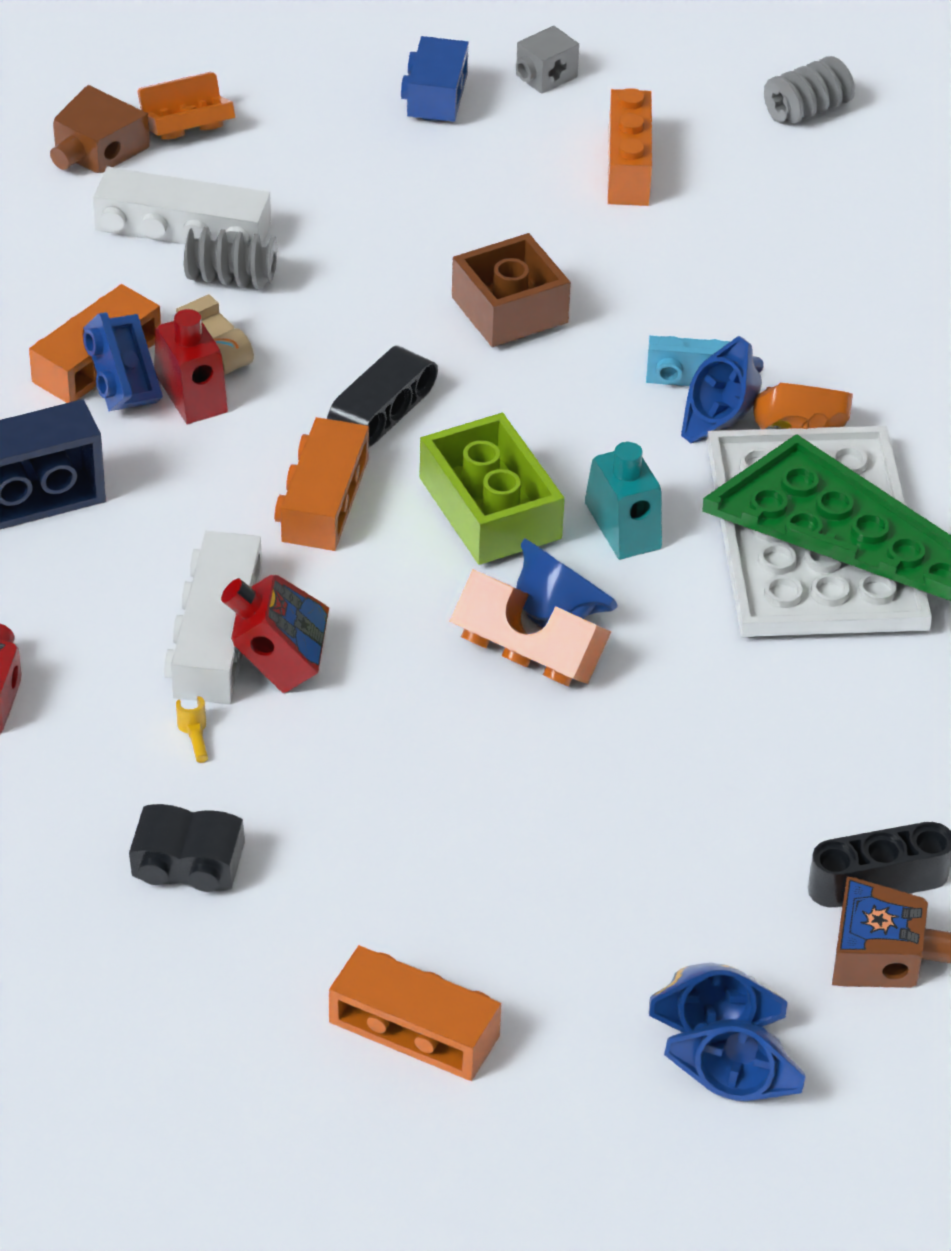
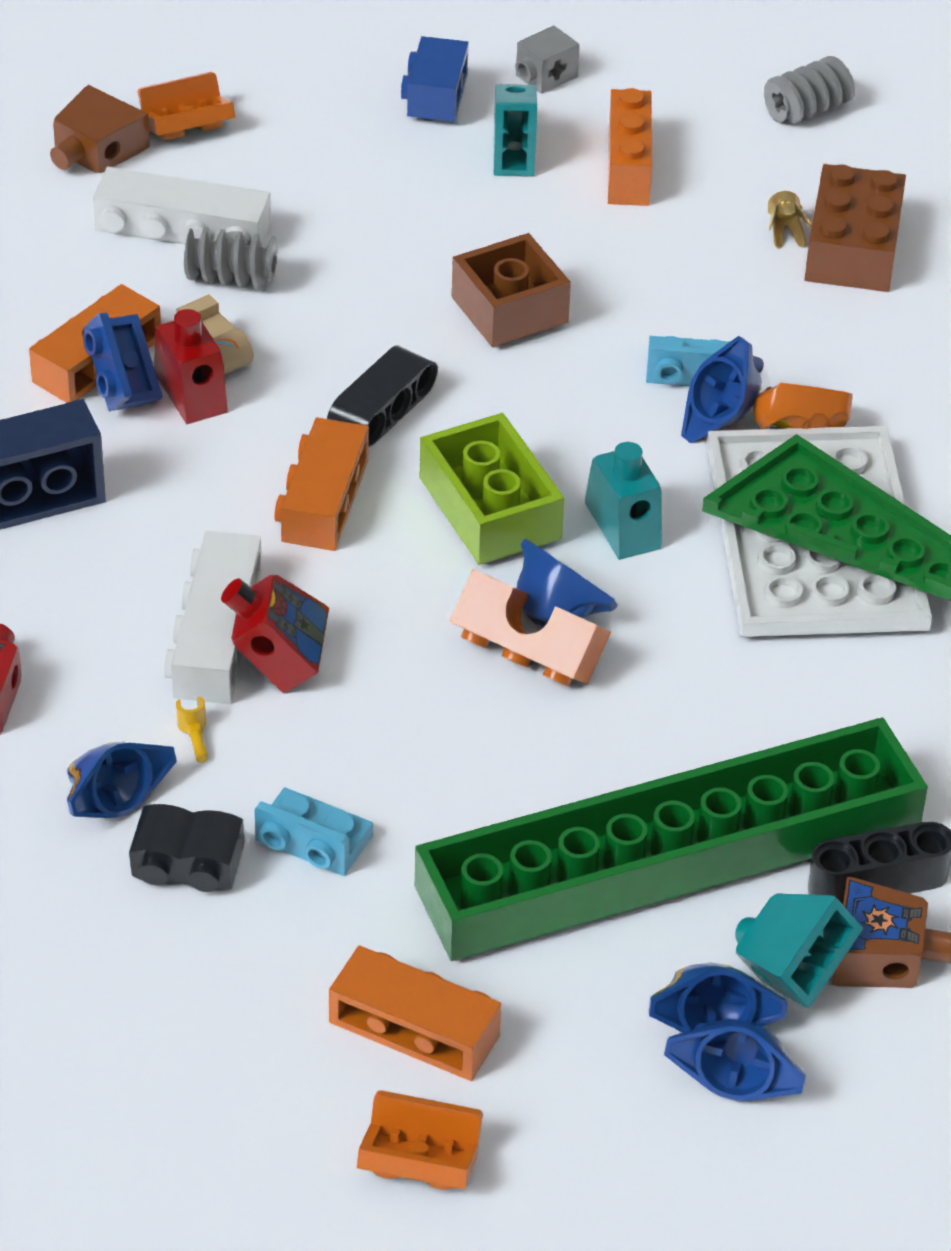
(116, 778): none -> blue hat
(312, 830): none -> medium azure bracket
(421, 1140): none -> orange bracket
(514, 121): none -> teal torso
(664, 837): none -> green brick
(786, 211): none -> pearl gold piece
(797, 943): none -> teal torso
(855, 227): none -> dark orange brick

